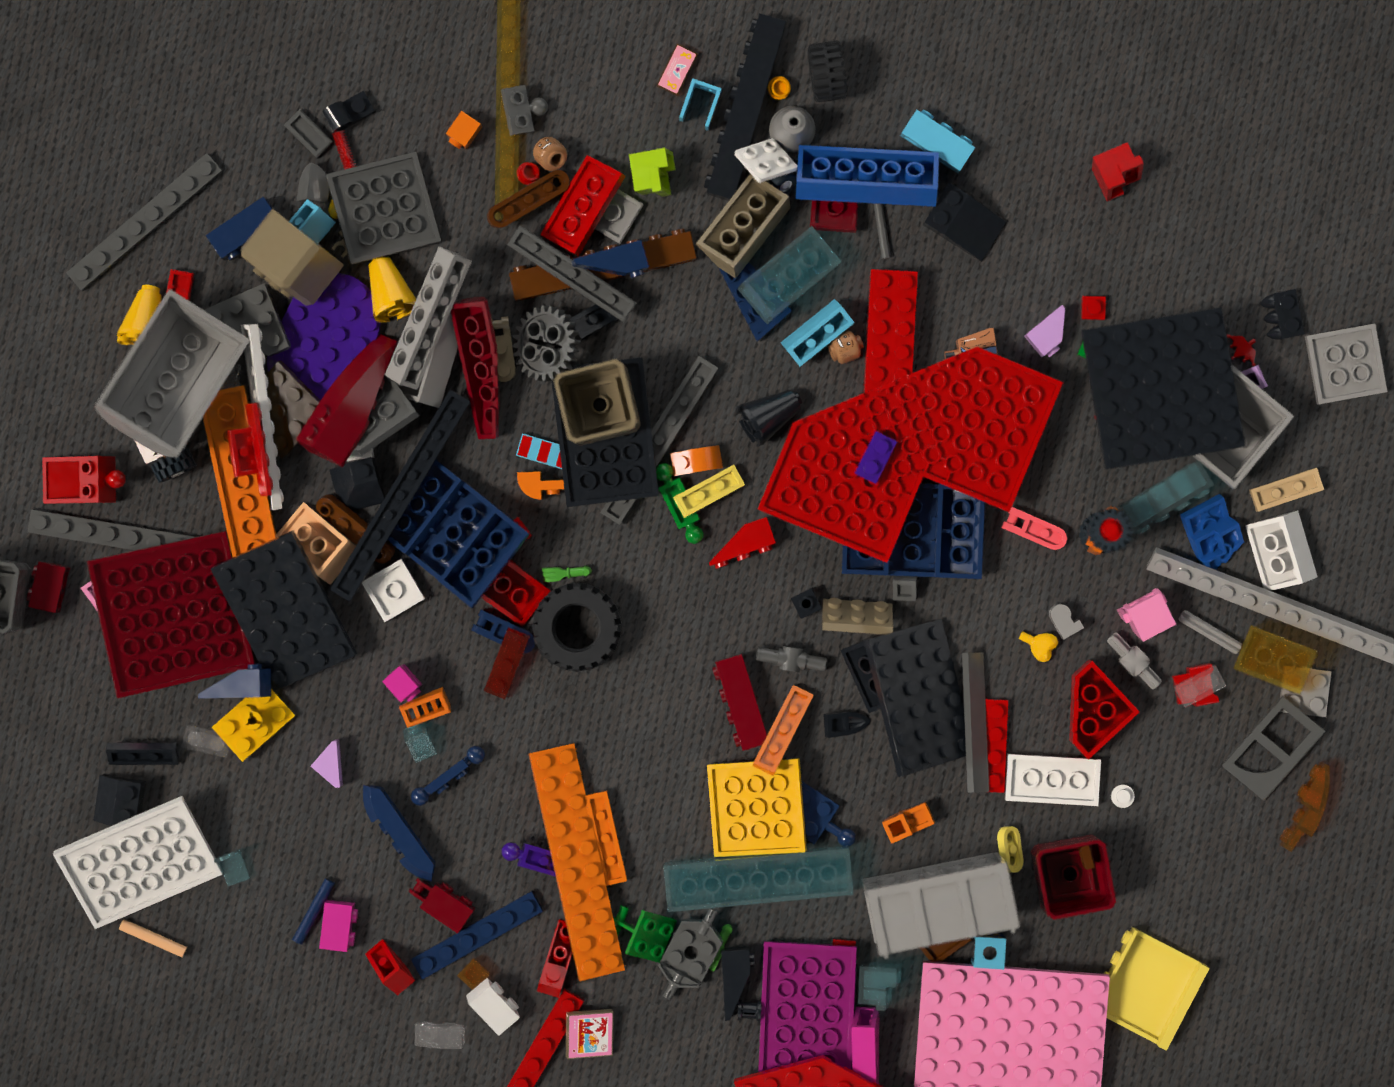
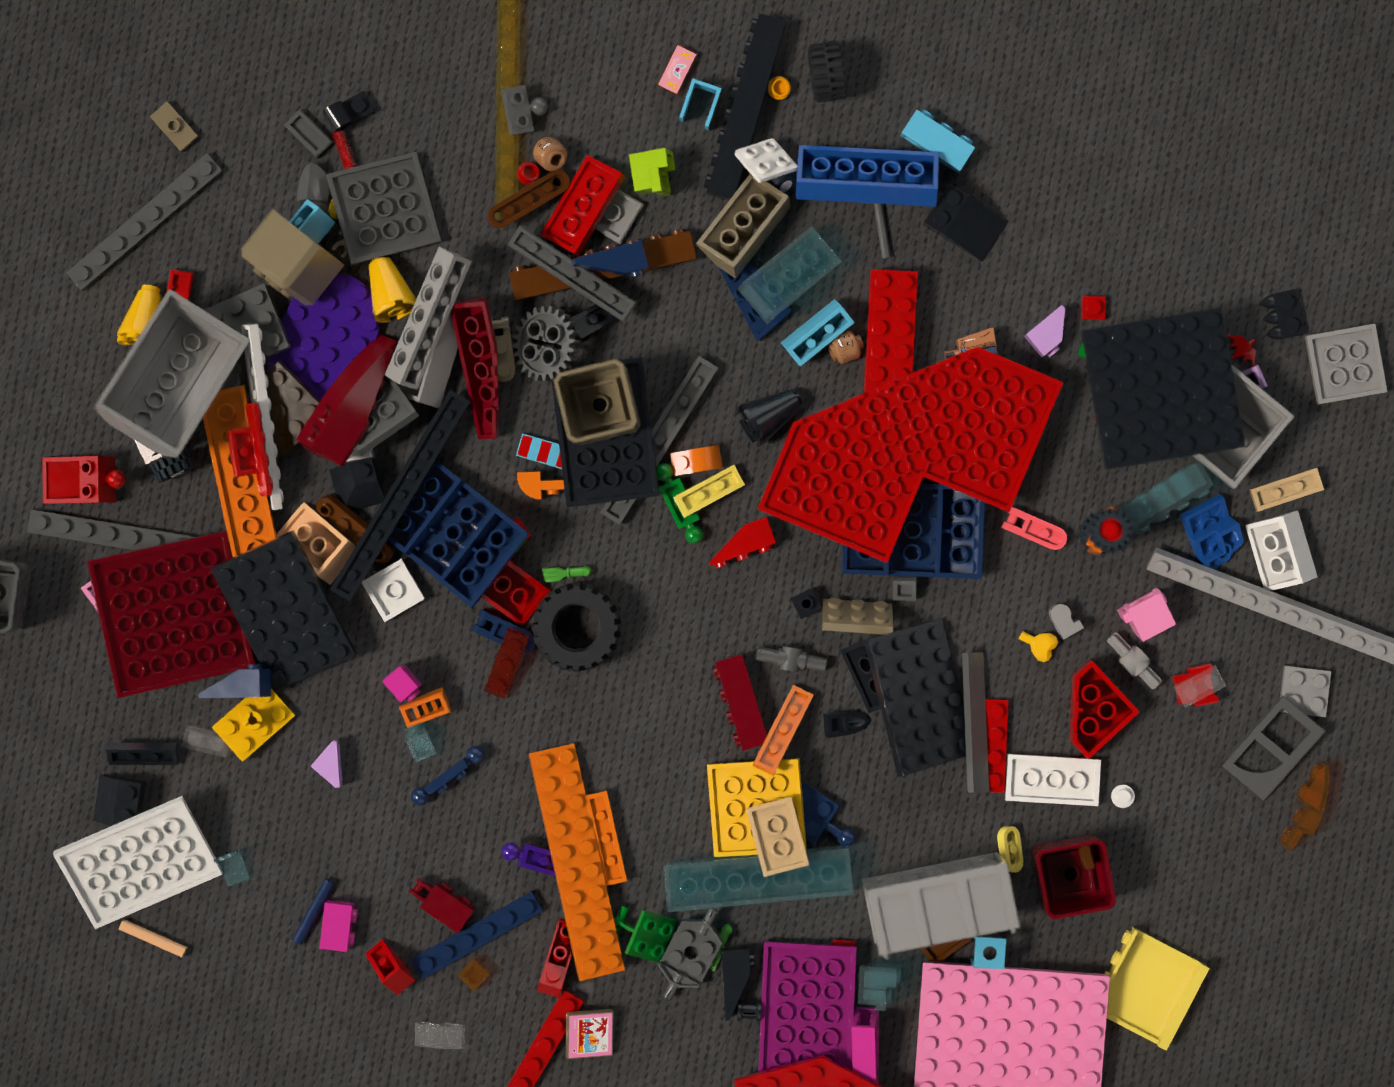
(48, 586): dark red brick -> none
(174, 126): none -> dark tan plate
(235, 232): dark blue brick -> none
(381, 807): dark blue brick -> none
(463, 131): orange brick -> none
(493, 1006): white brick -> none
(777, 836): none -> tan plate
(790, 136): light grey cone -> none
(834, 216): dark red plate -> none
(875, 457): dark purple plate -> none
(908, 822): orange brick -> none
(1116, 169): red plate -> none
(1210, 632): light grey axle -> none
(1275, 660): clear yellow brick -> none

